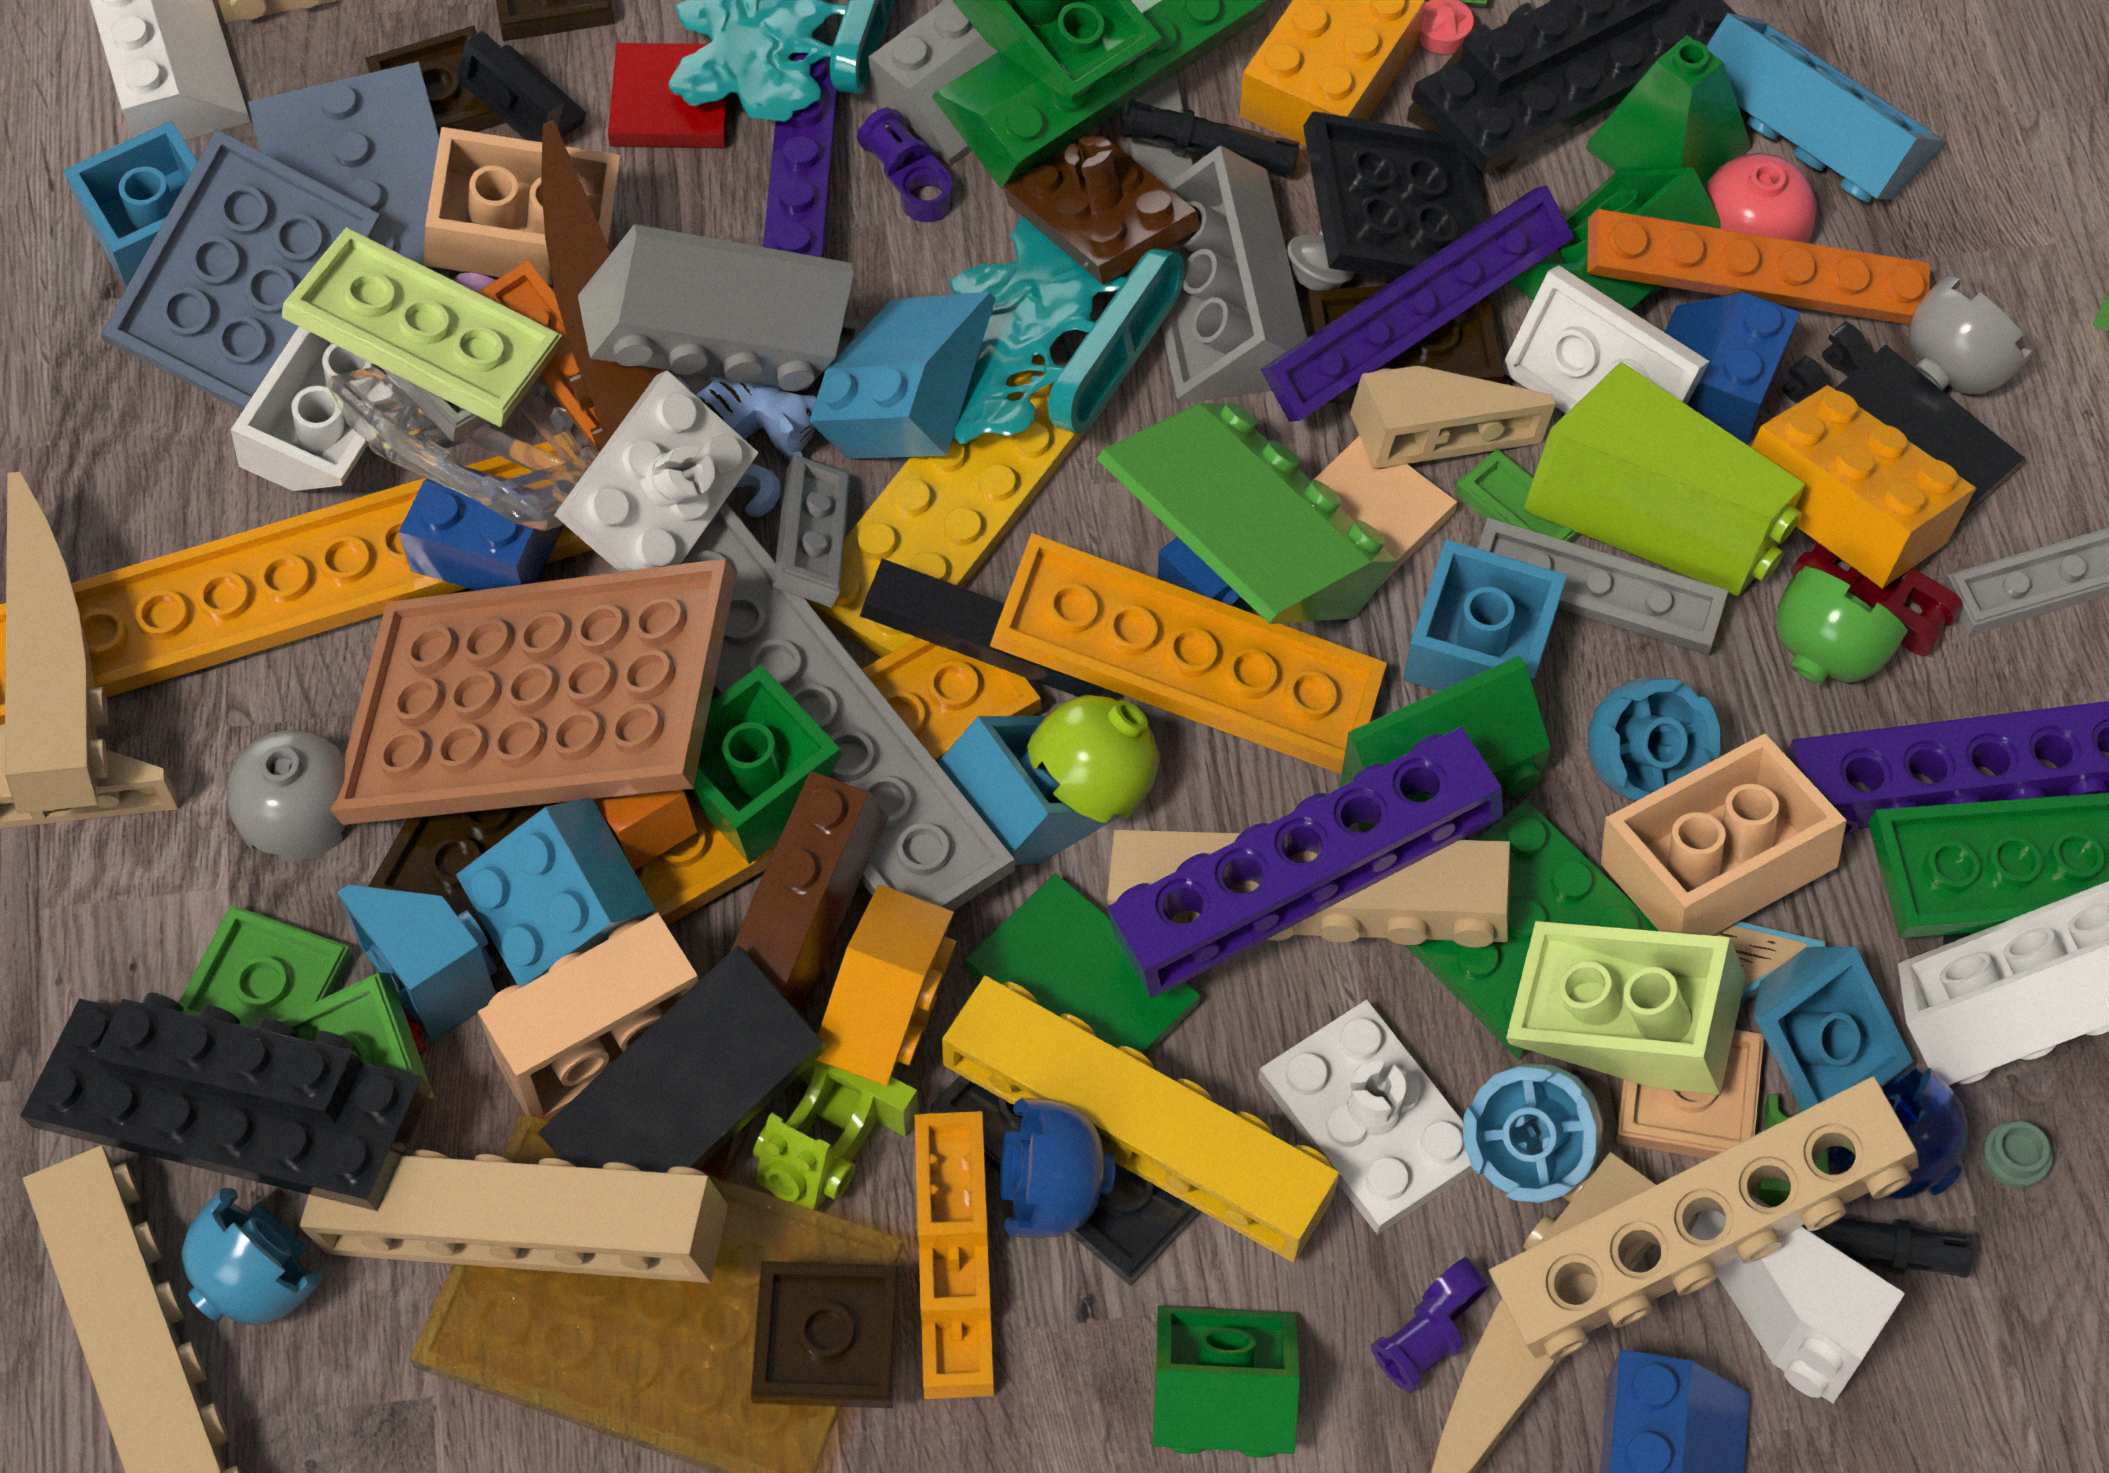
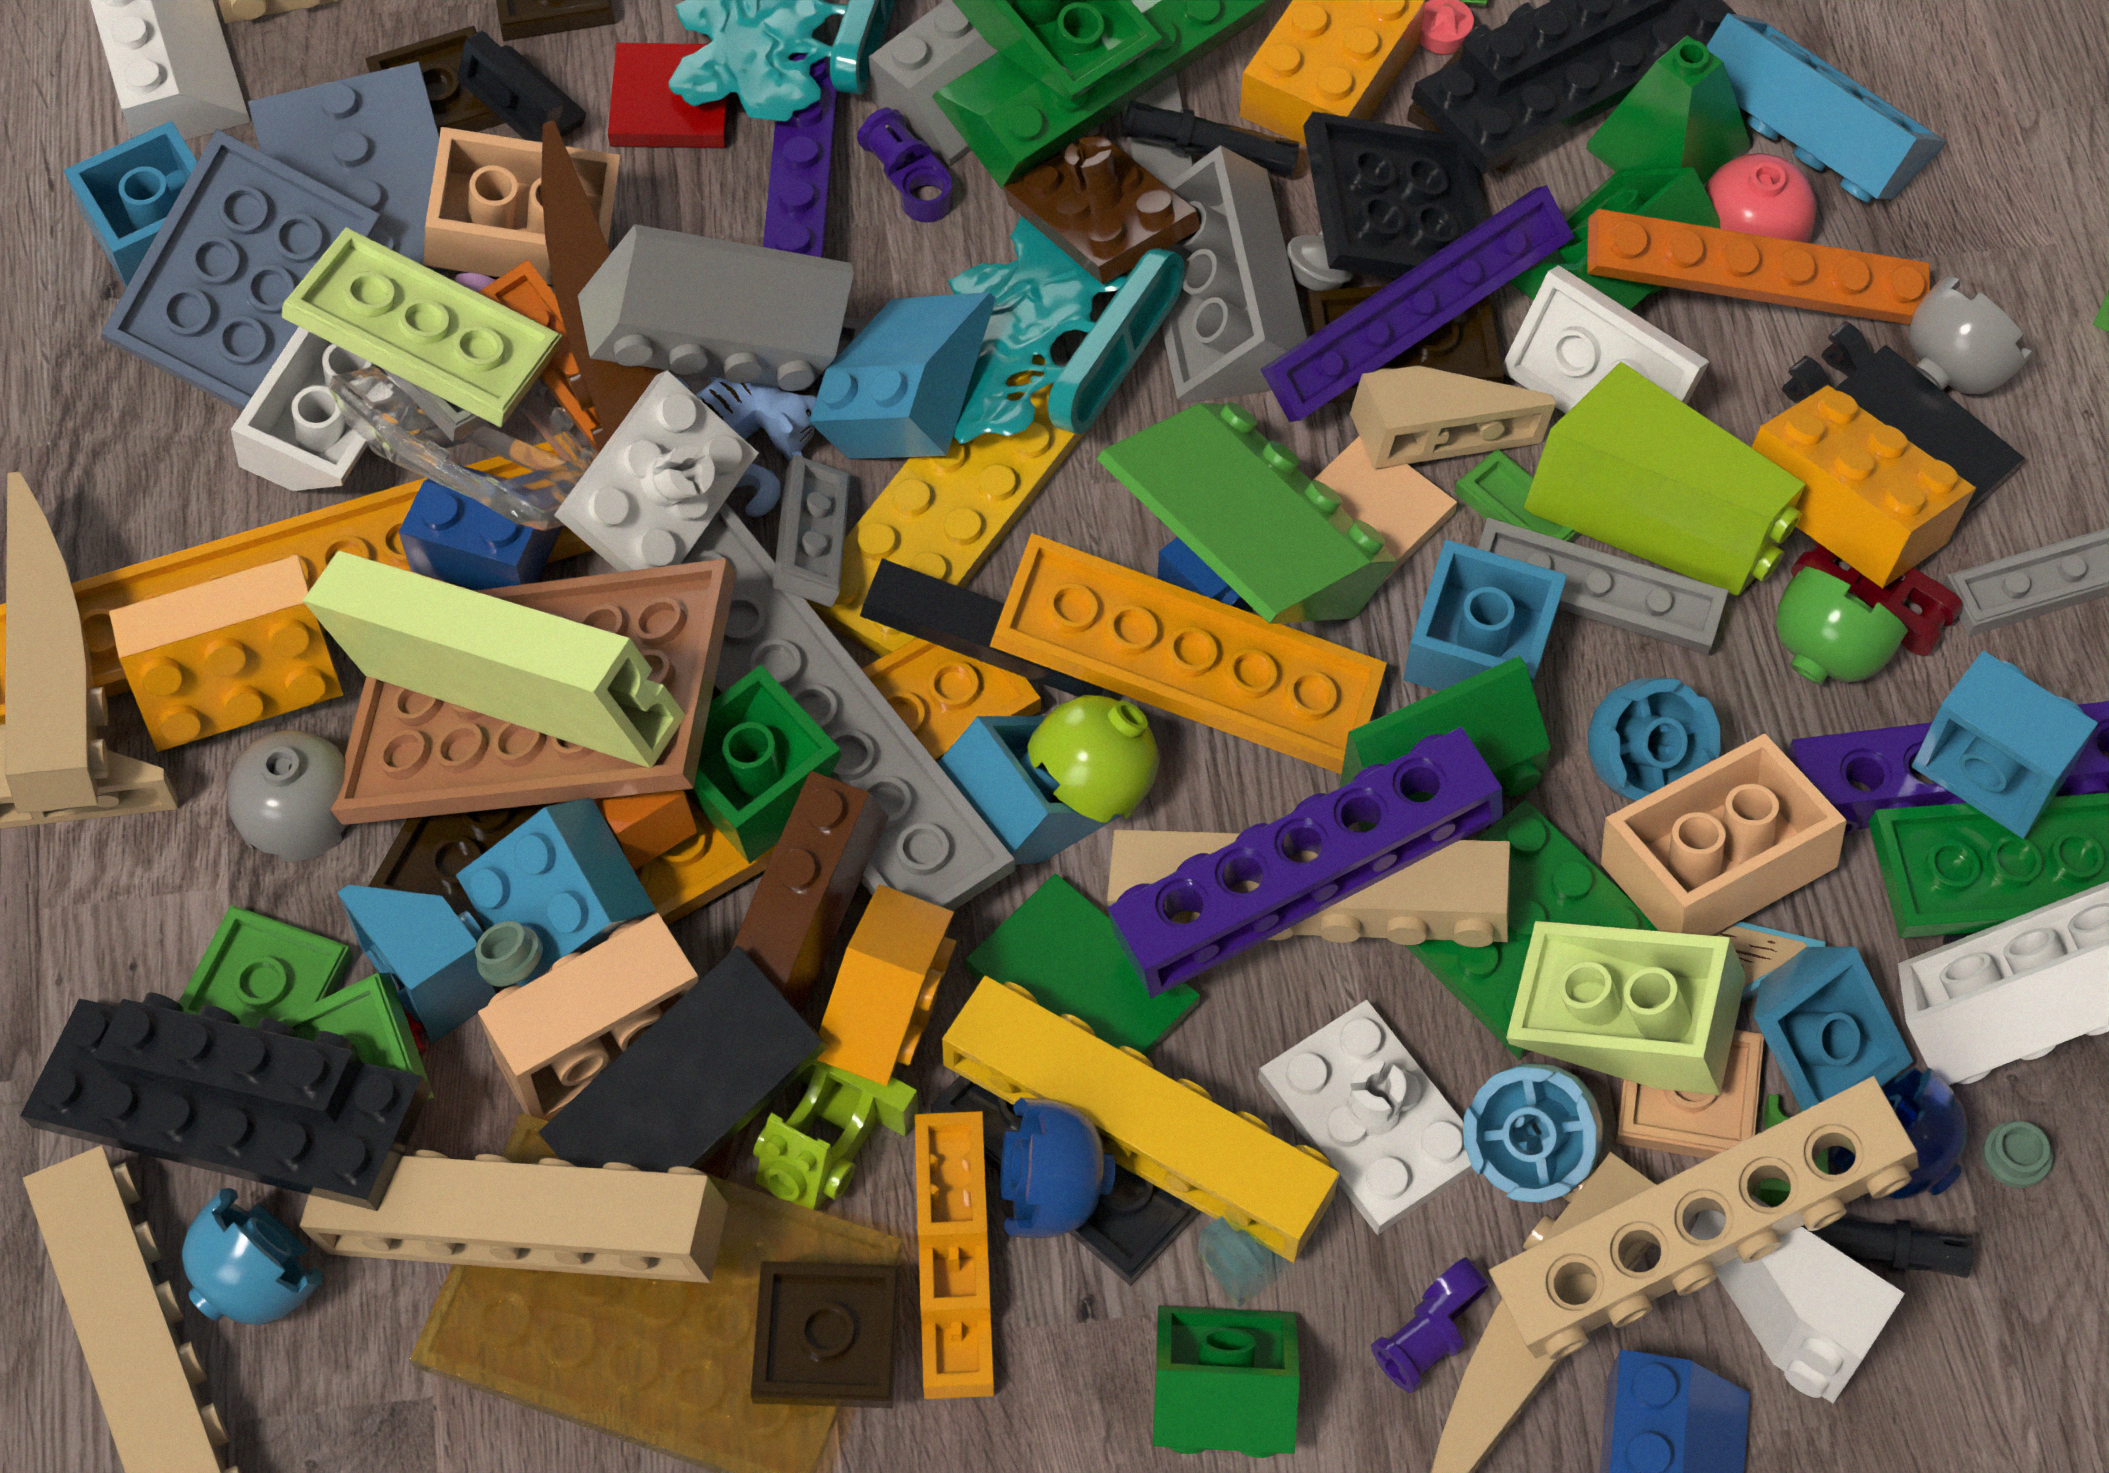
(224, 653): none -> light orange brick
(496, 658): none -> yellowish green brick
(507, 953): none -> sand green plate
(1232, 1260): none -> clear light blue plate
(1745, 349): blue slope -> none
(2004, 743): none -> dark azure brick

